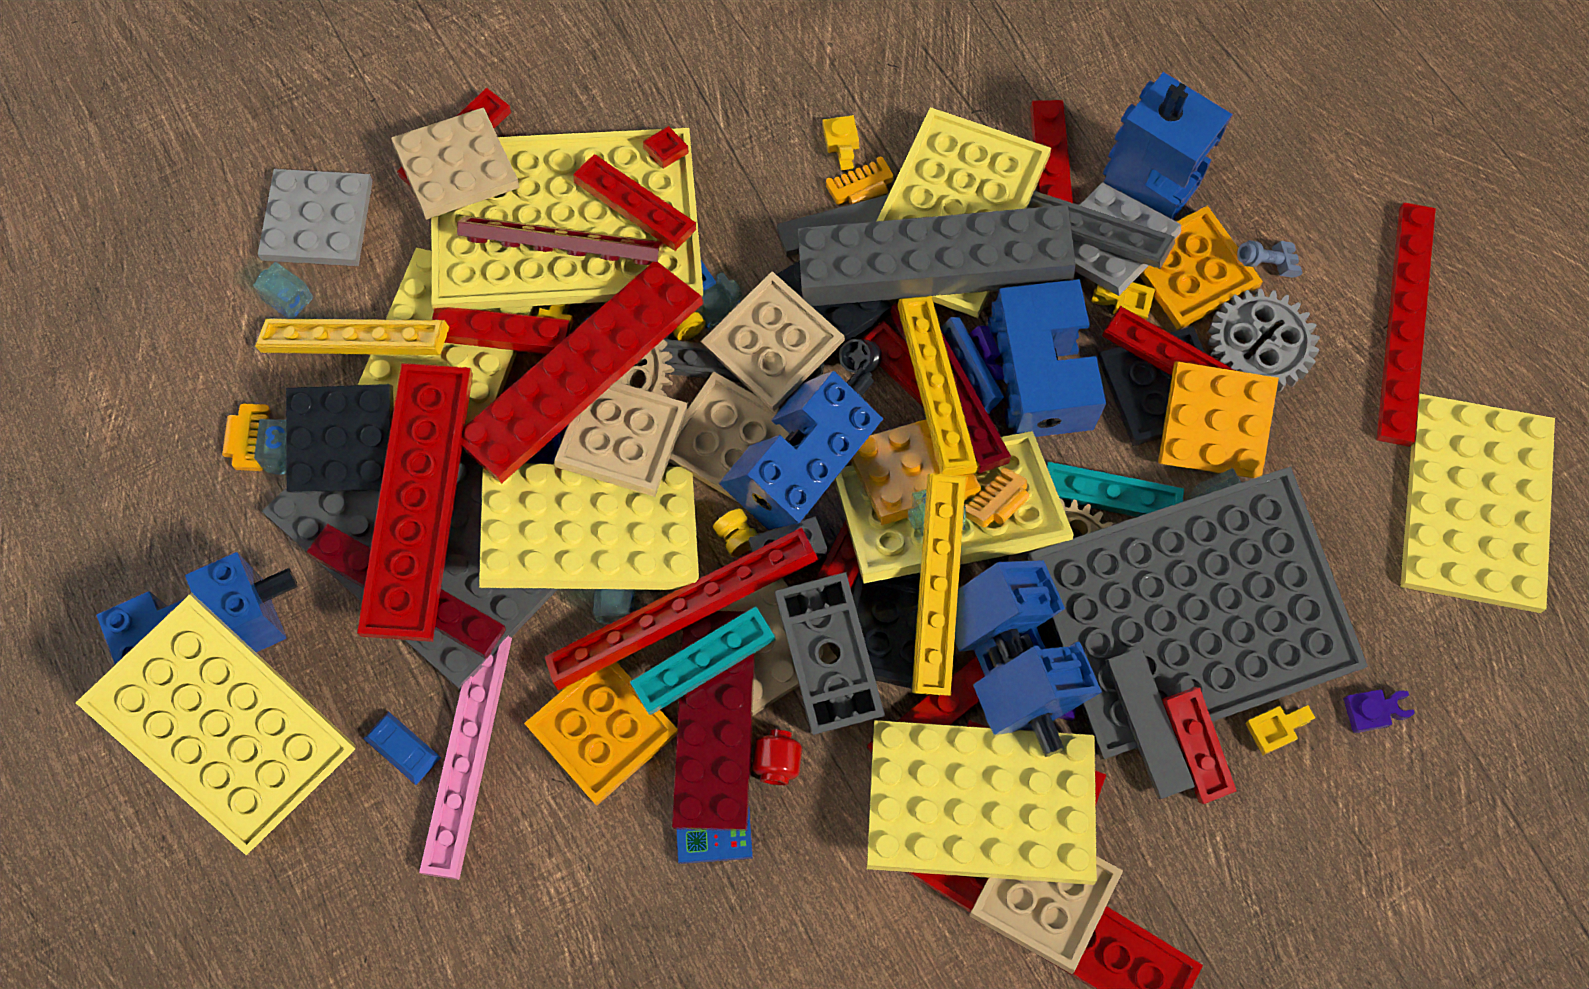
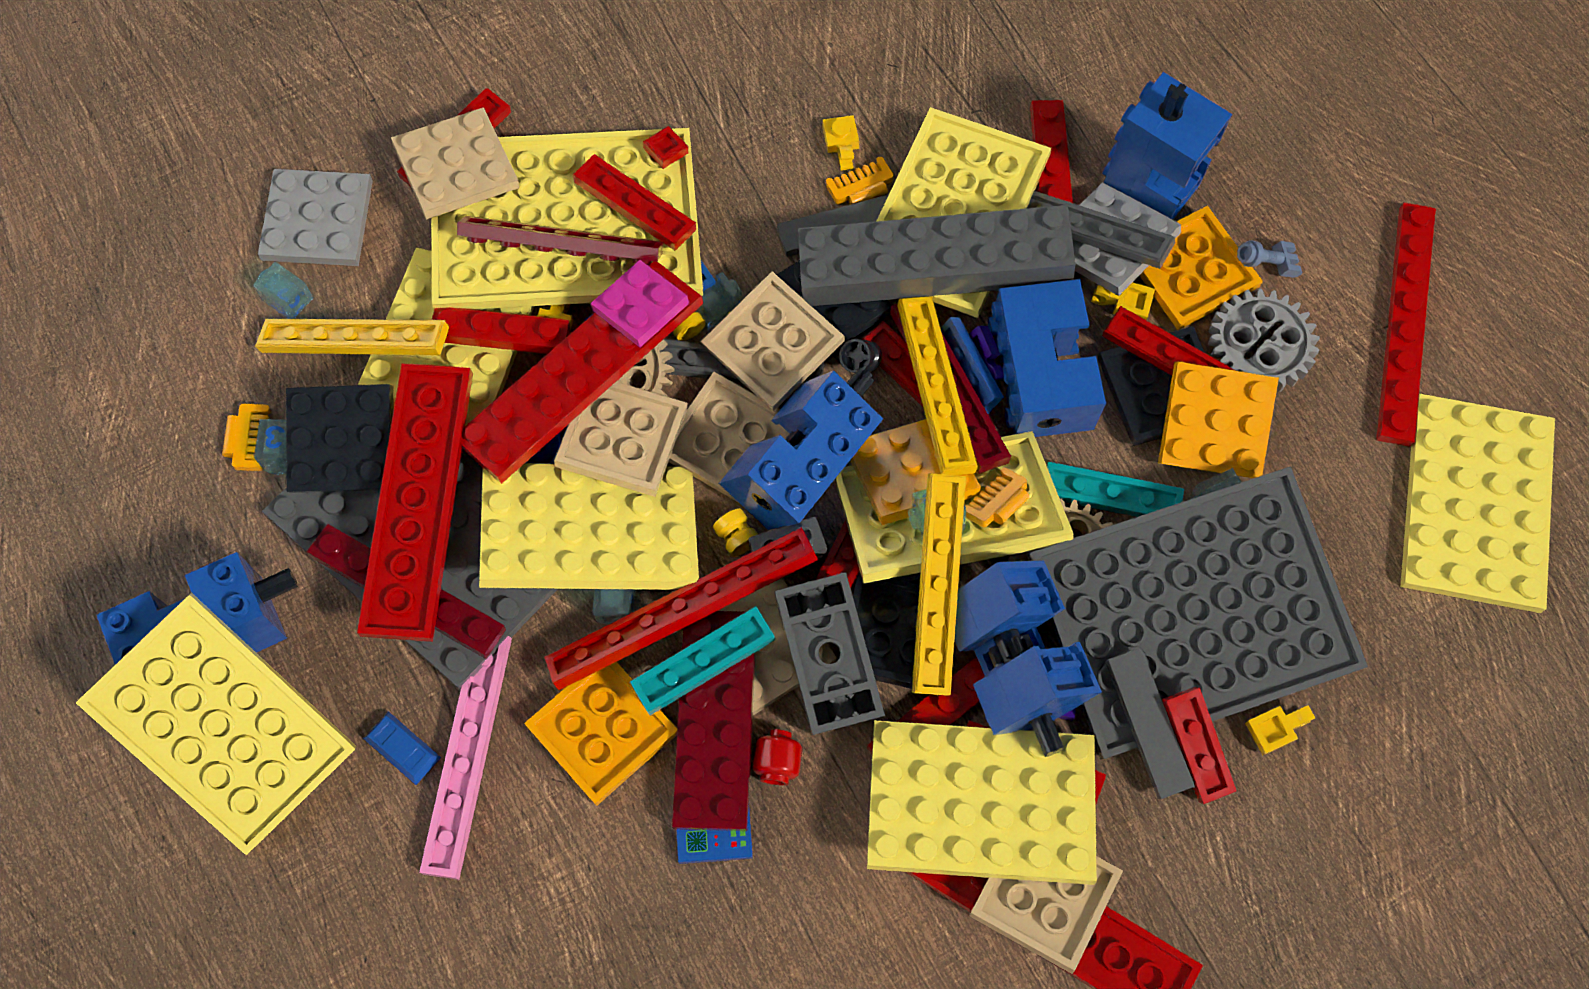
(640, 303): none -> dark pink plate
(1372, 711): dark purple plate -> none

